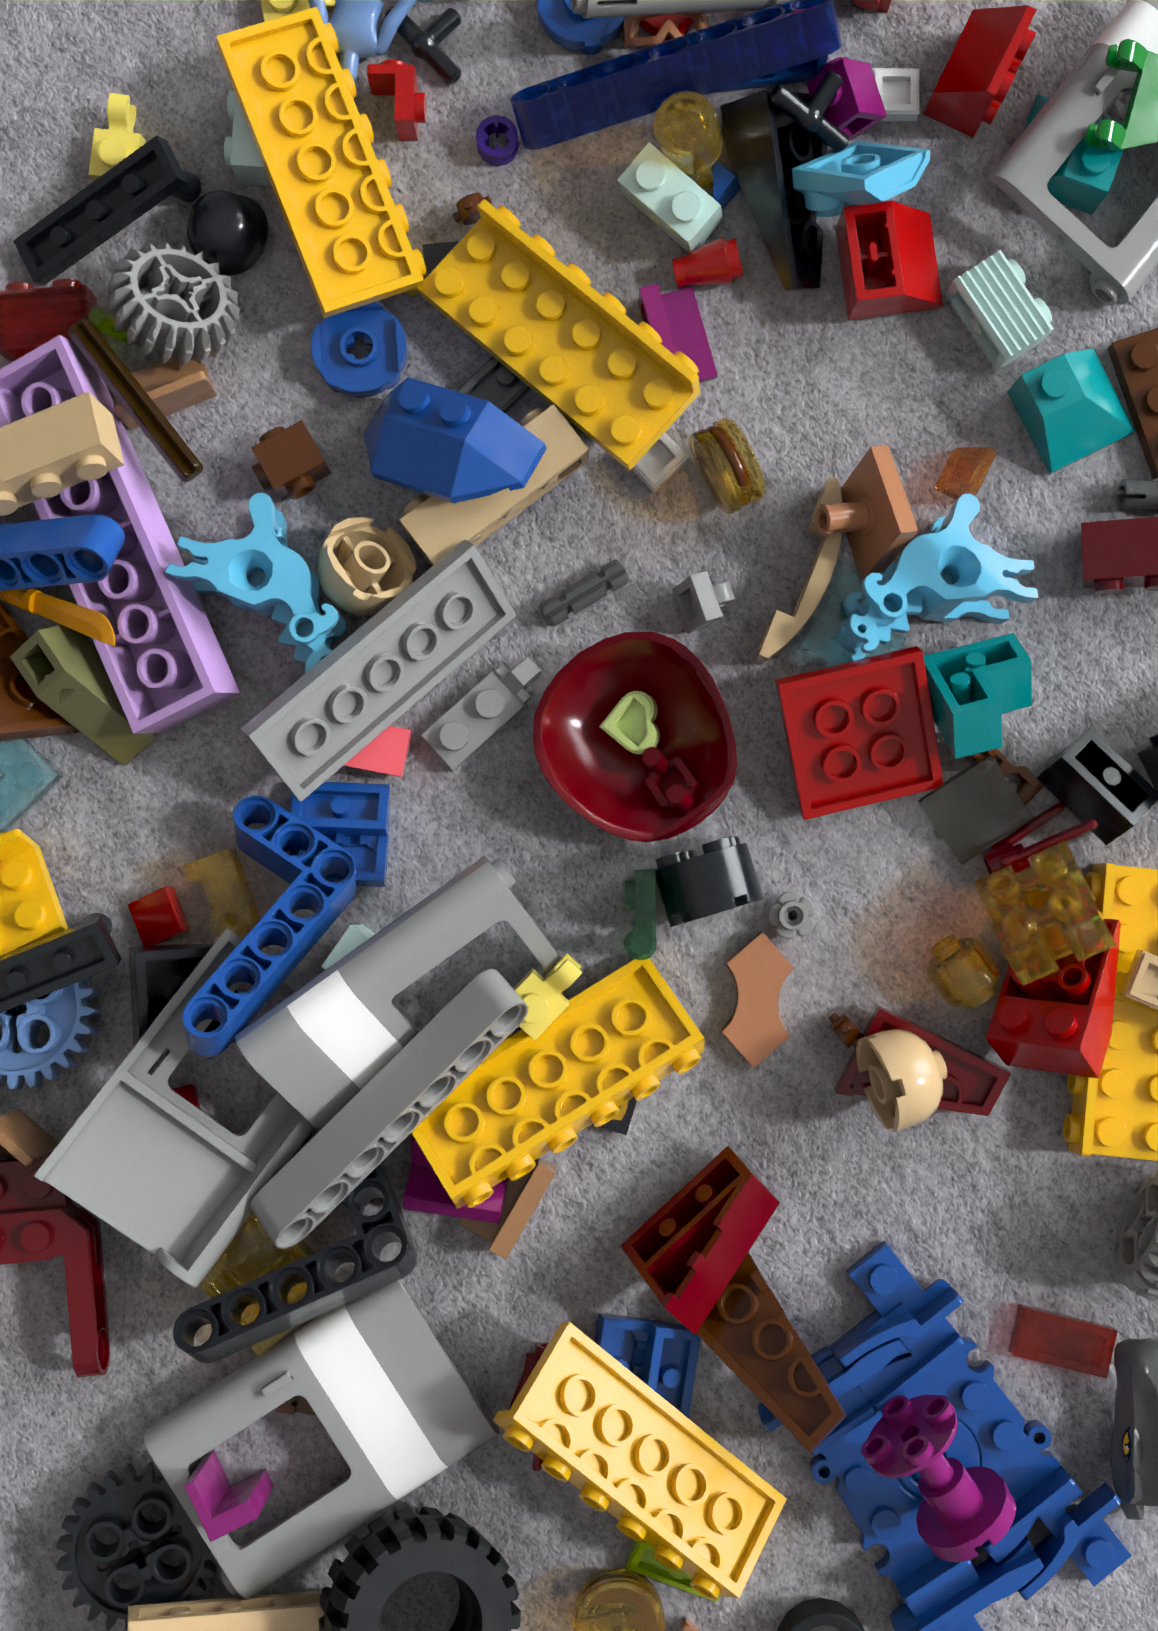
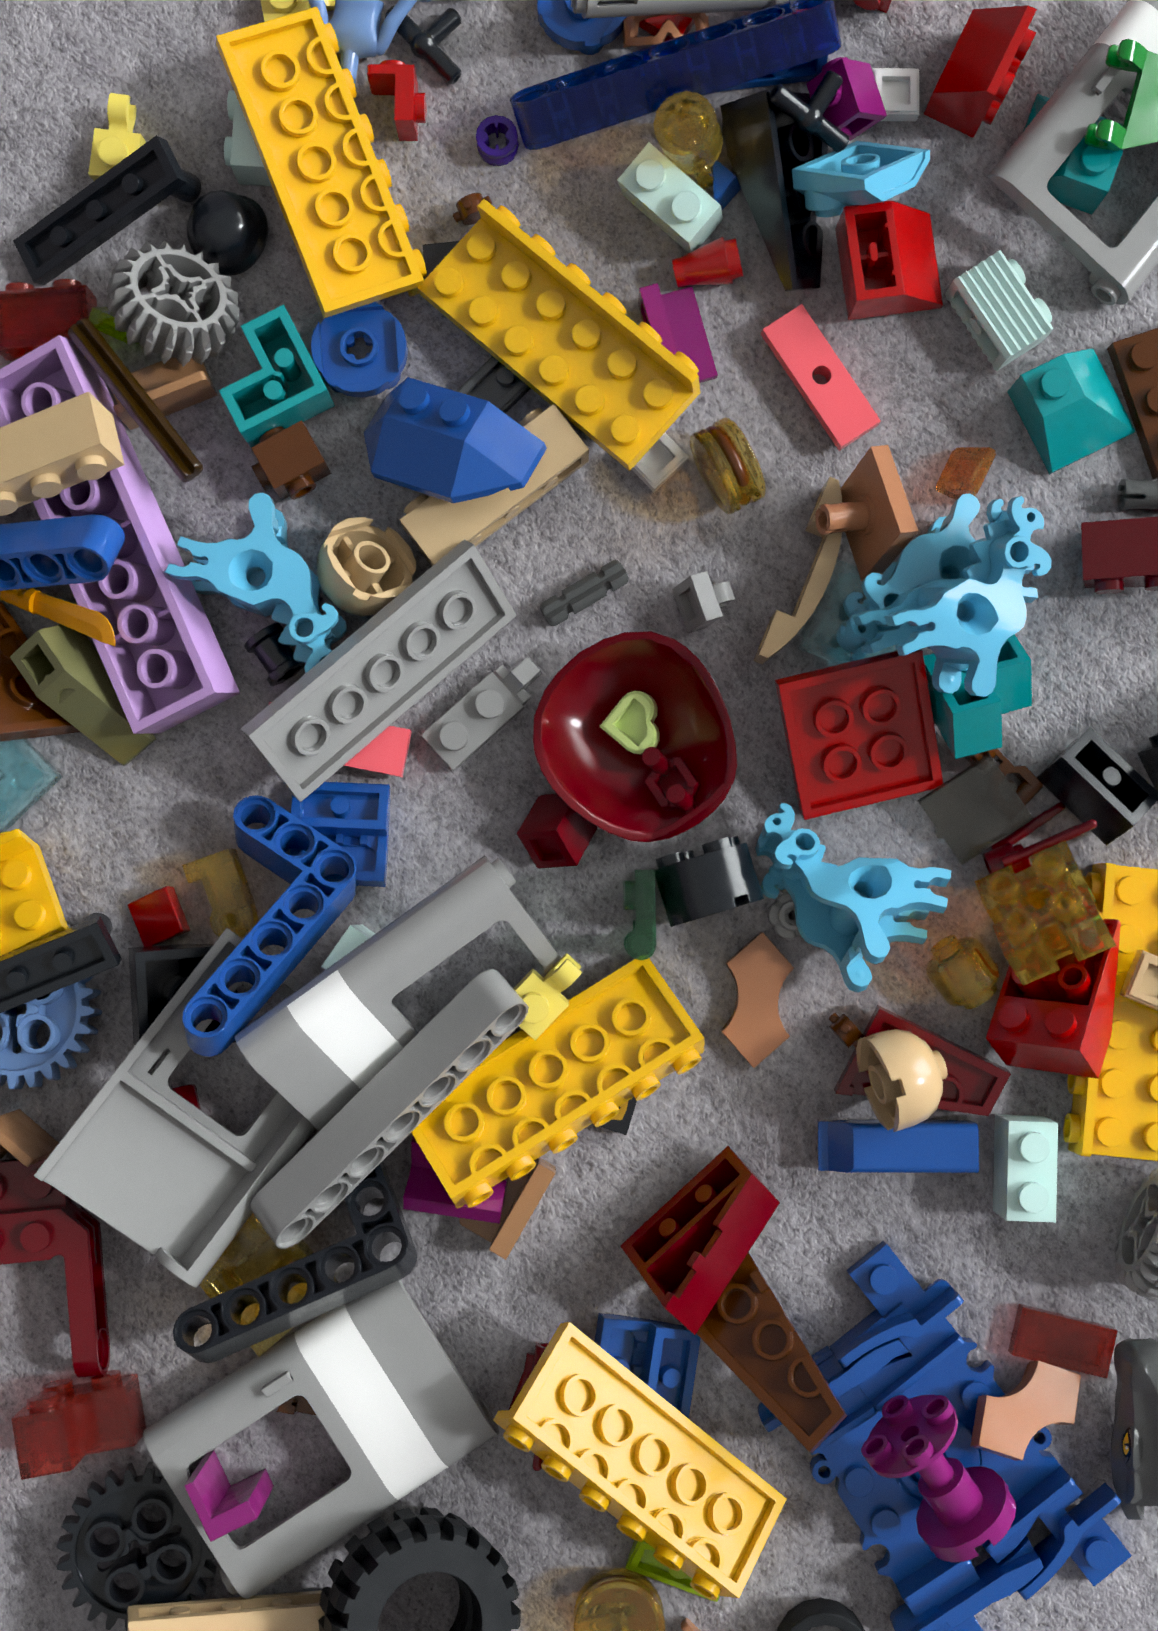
(77, 1421): none -> clear red brick
(274, 656): none -> black bush
(284, 388): none -> teal brick
(555, 833): none -> dark red panel
(805, 353): none -> coral tile
(851, 906): none -> medium azure animal
(923, 1148): none -> blue piece
(971, 616): none -> medium azure animal
(1025, 1168): none -> light aqua brick
(1040, 1399): none -> tile

